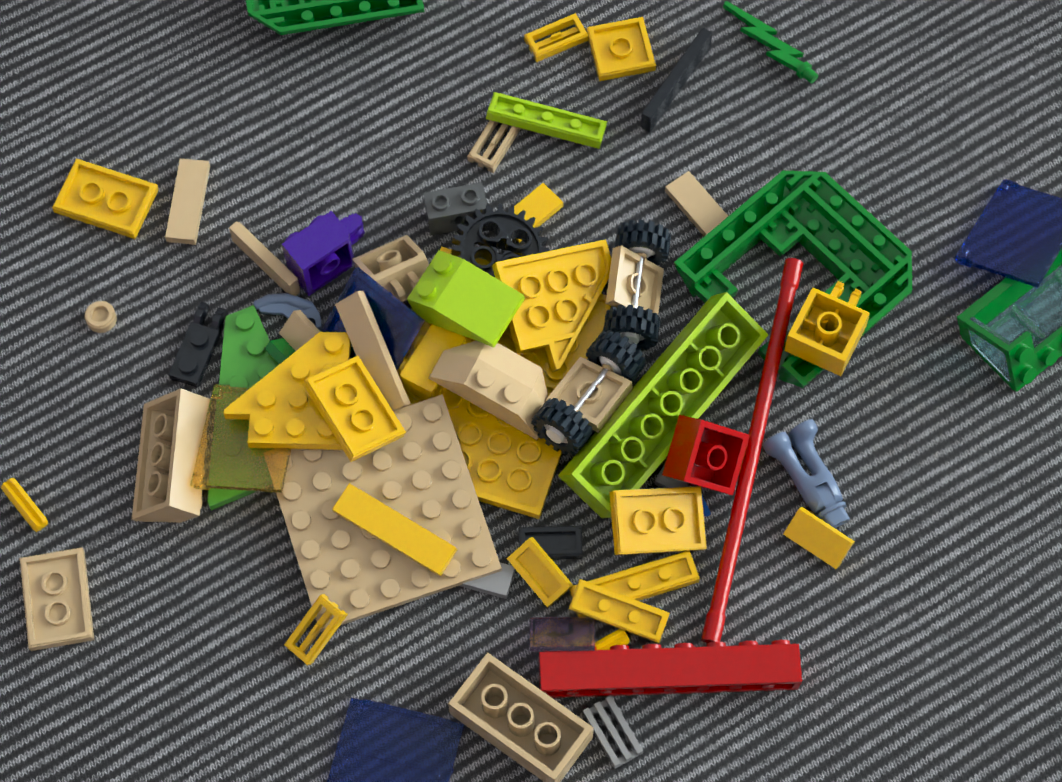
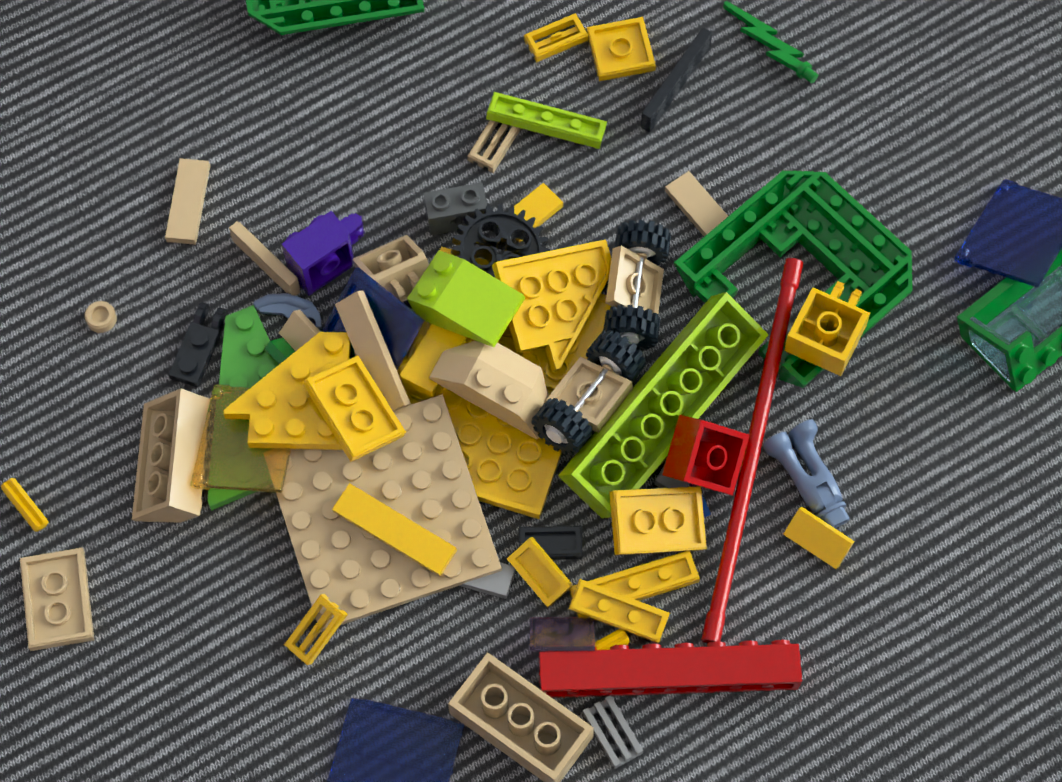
(105, 198): yellow tile -> none

